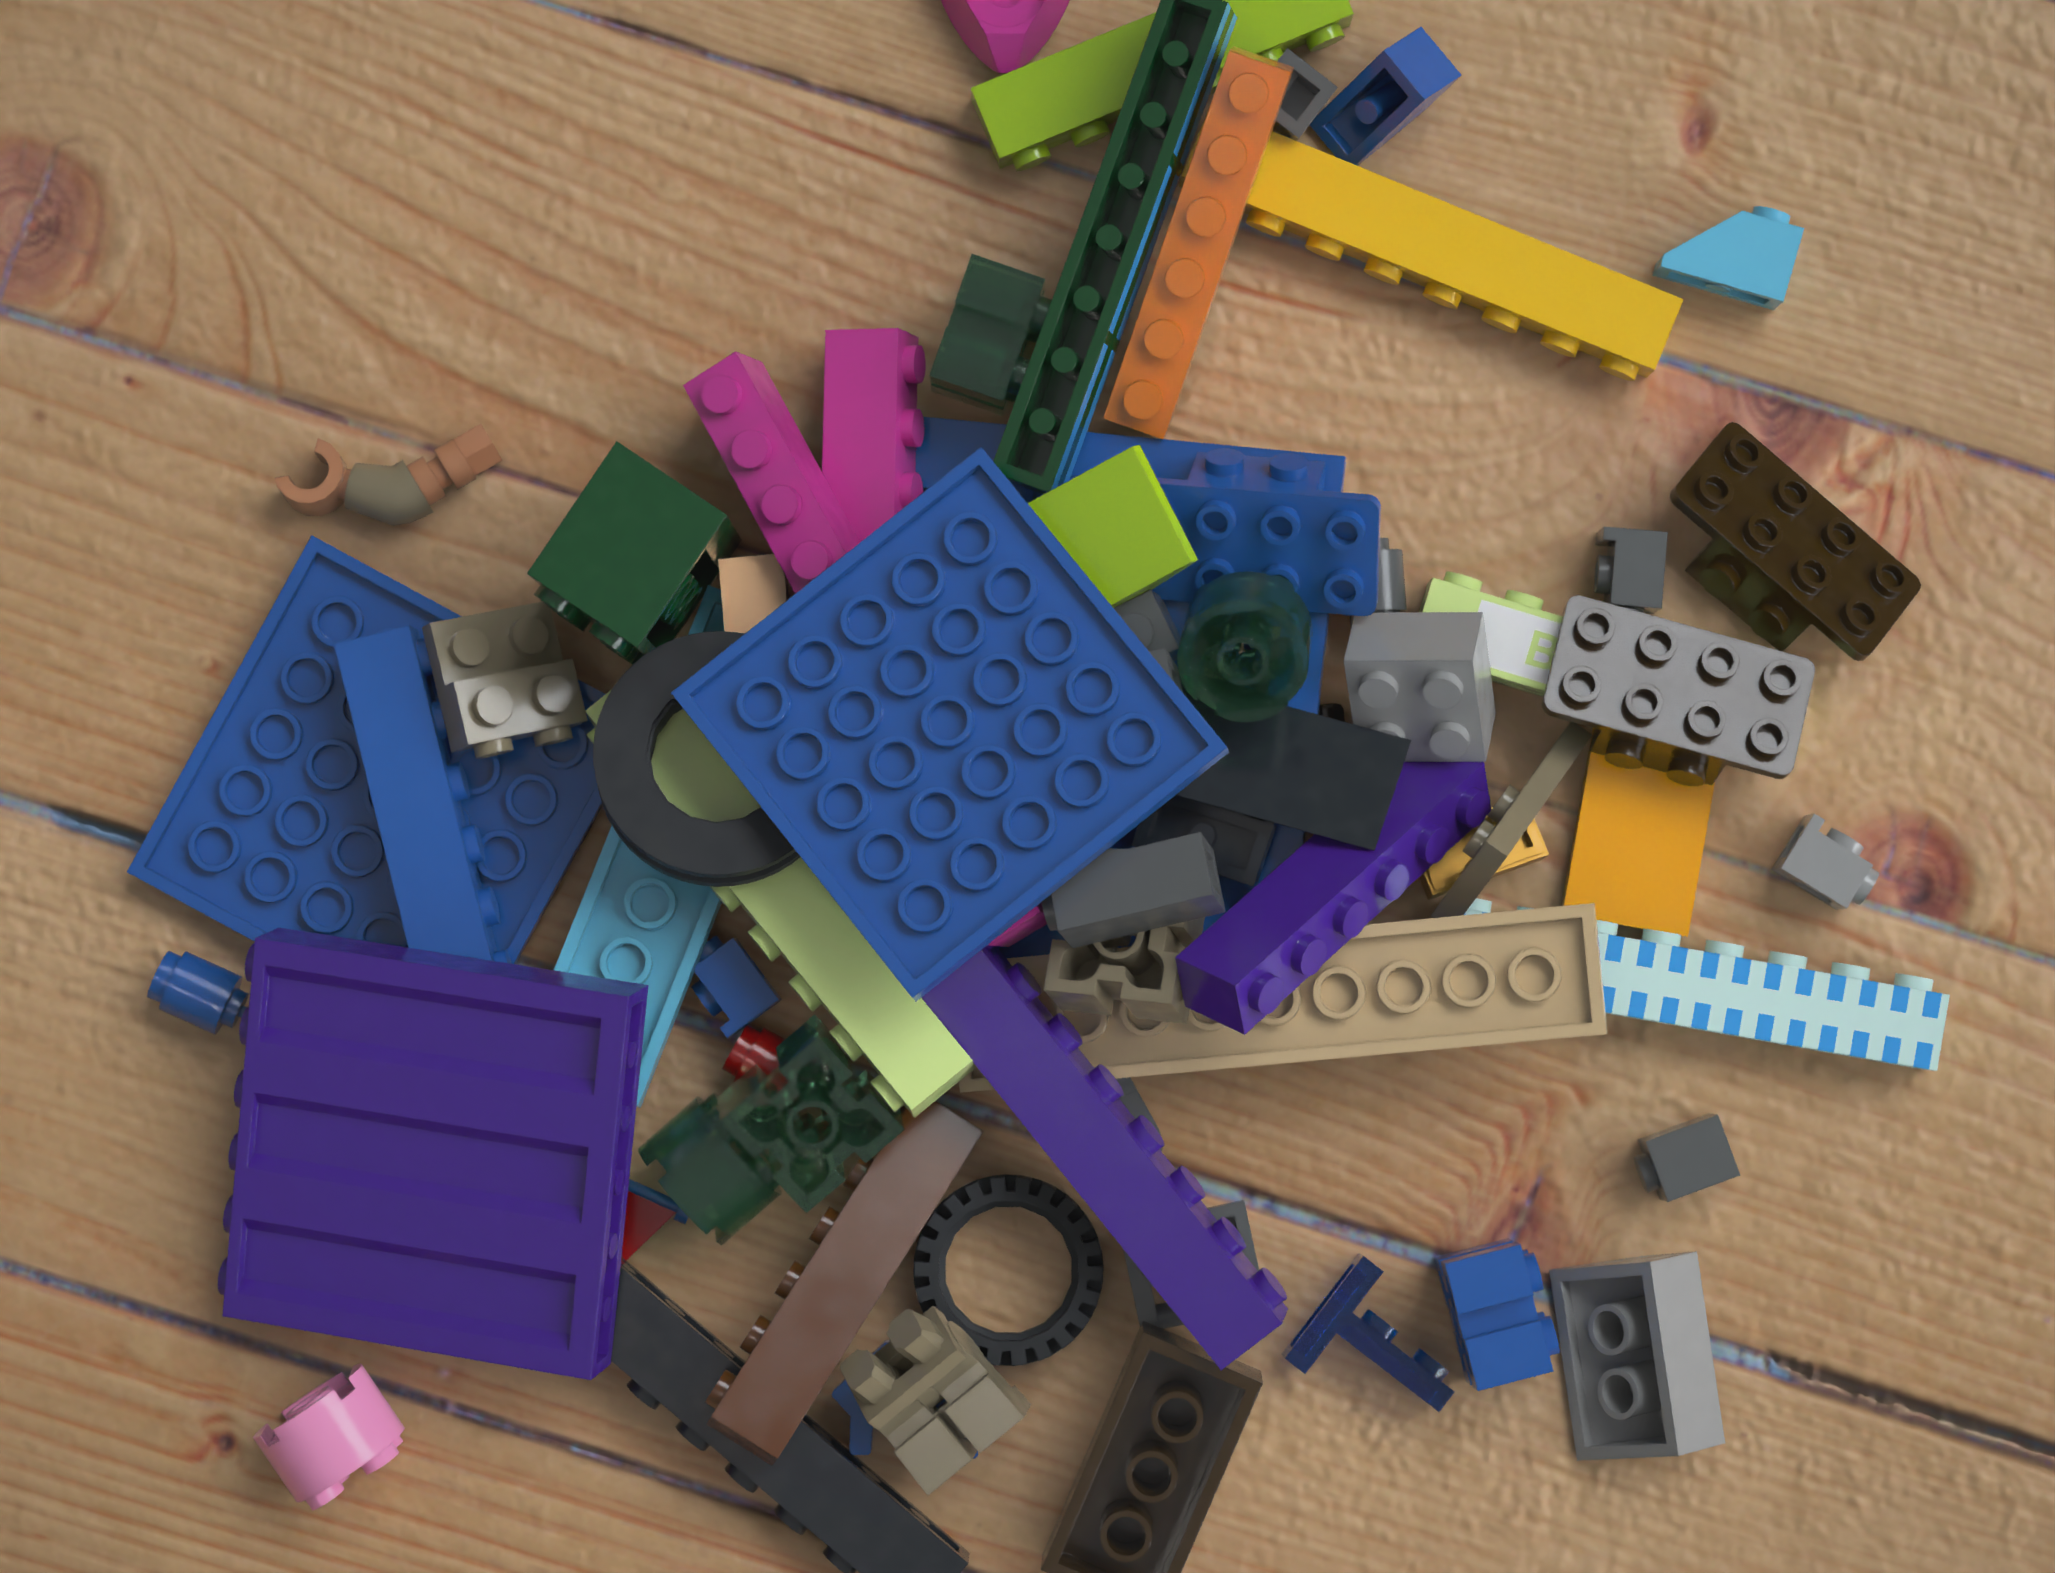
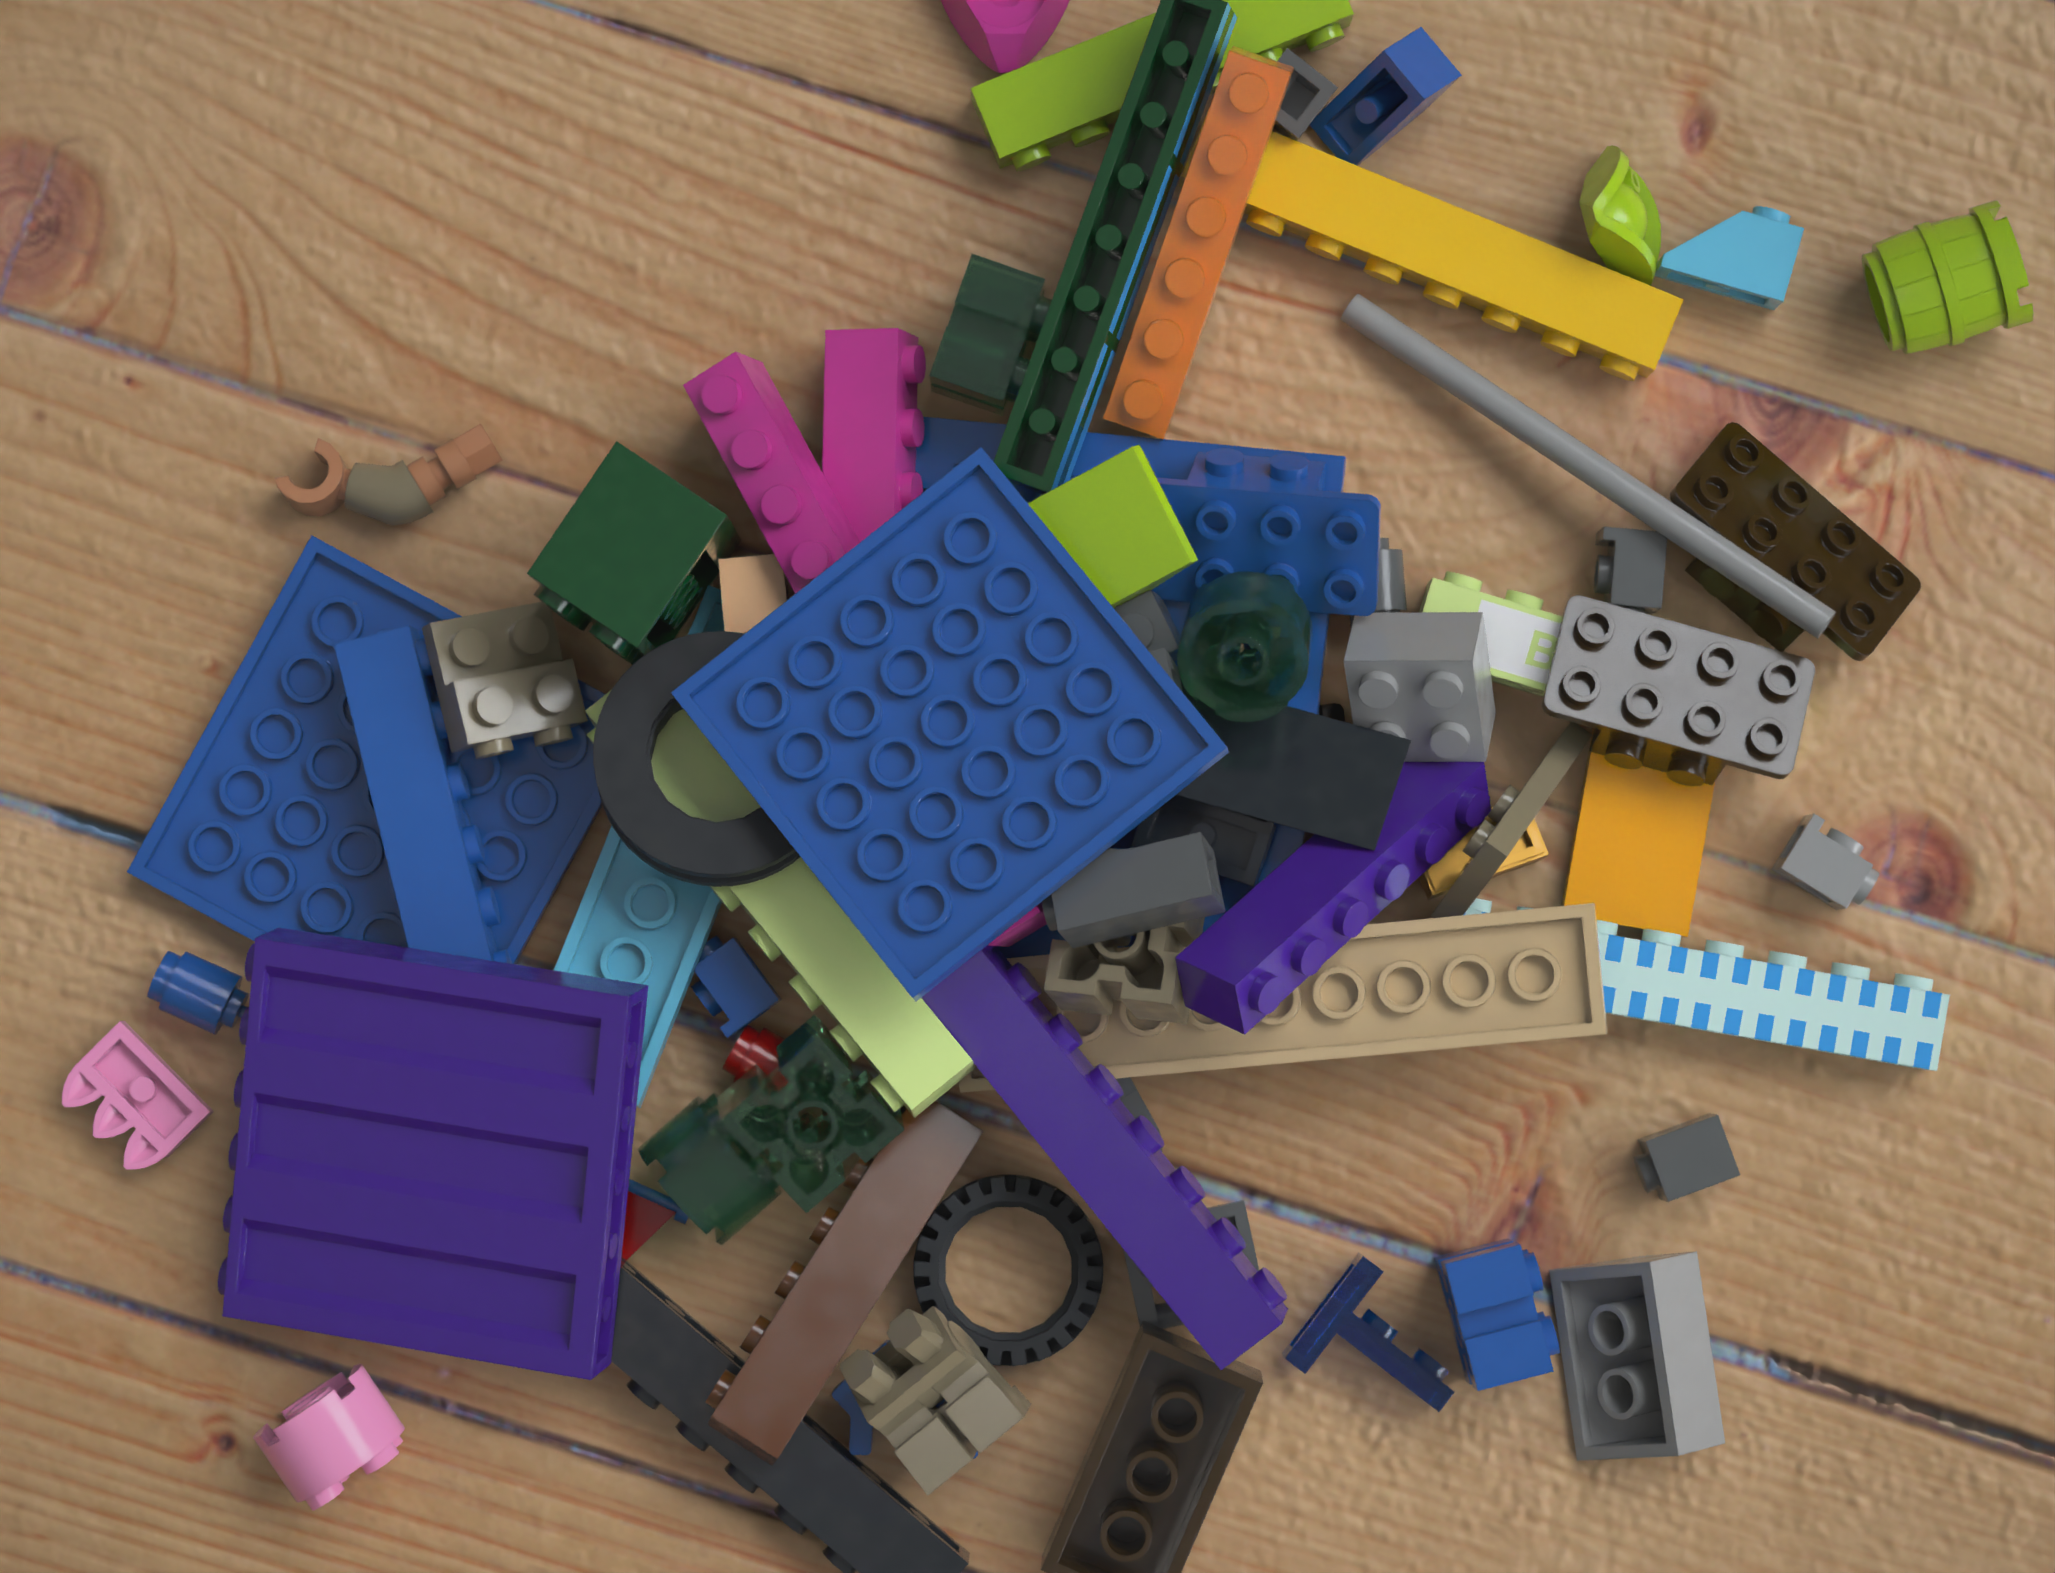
(137, 1093): none -> bright pink plate
(1588, 466): none -> light grey piece
(1621, 217): none -> lime hat
(1947, 281): none -> lime piece

